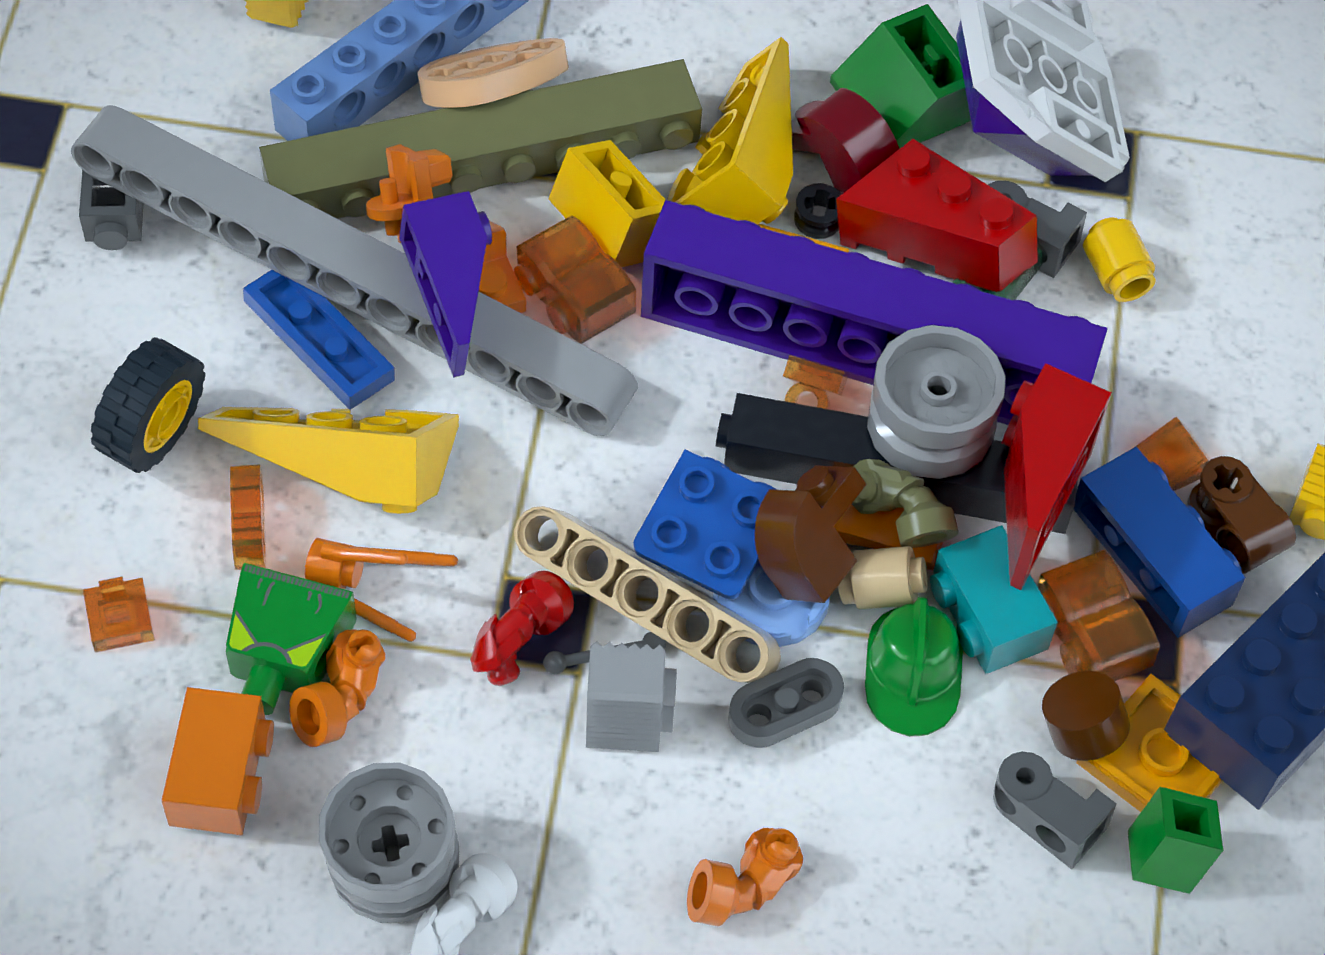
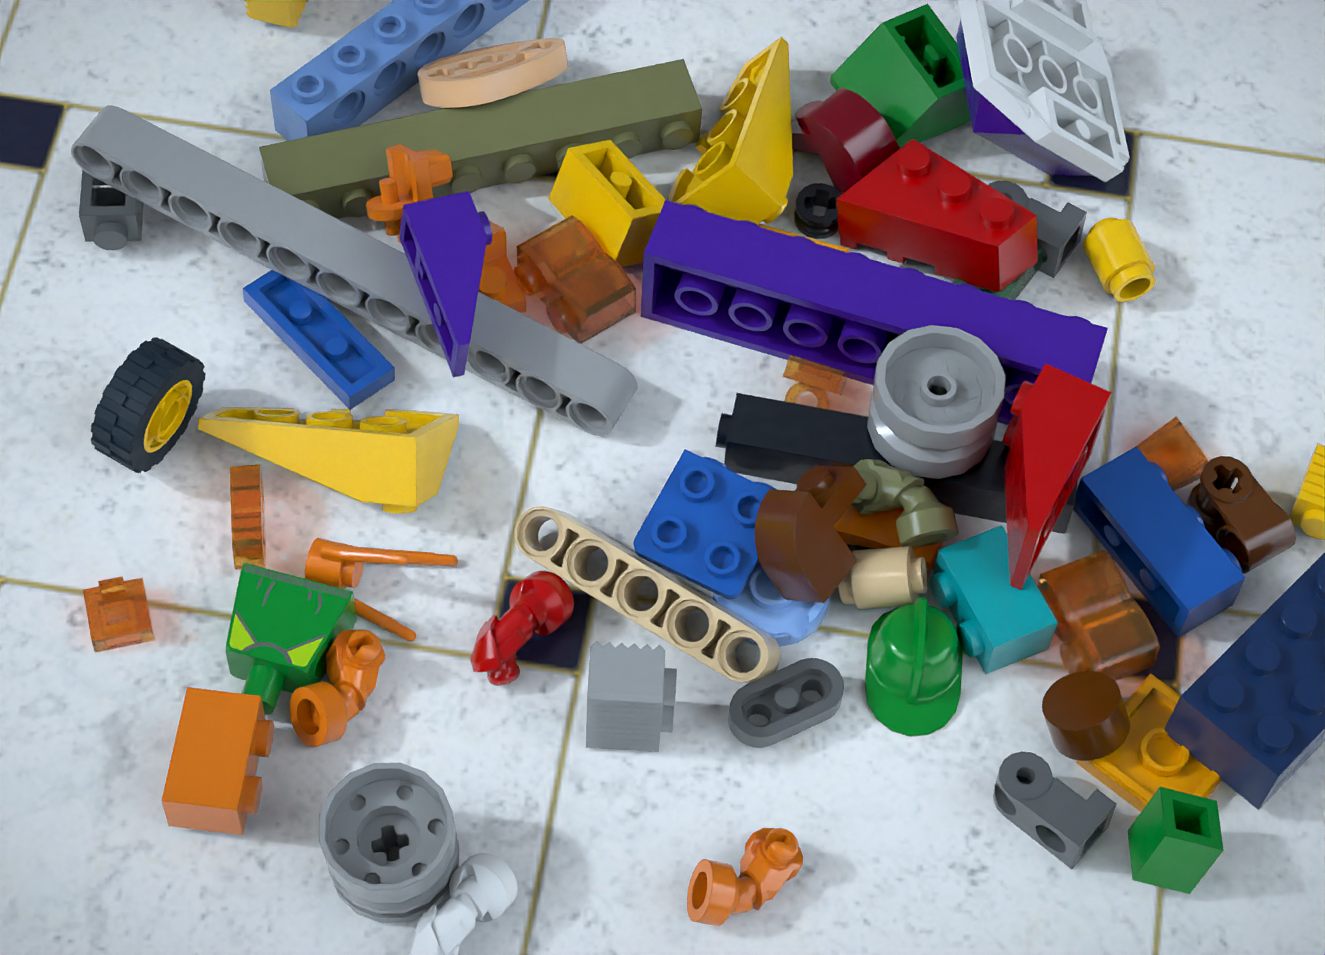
(556, 662): dark grey hinge -> none

